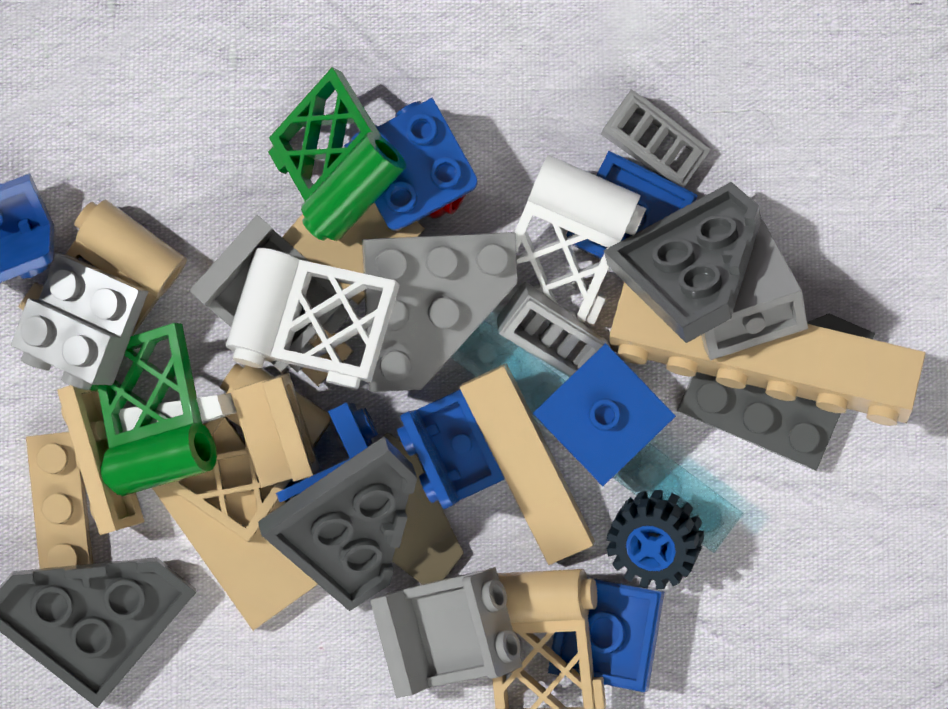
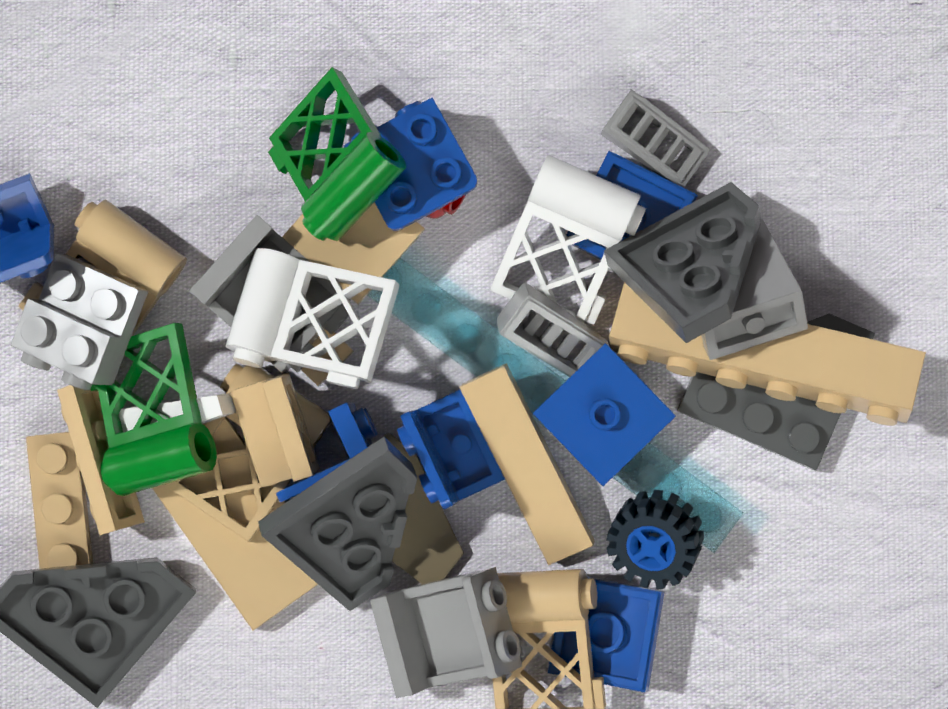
(441, 299): light grey plate -> none

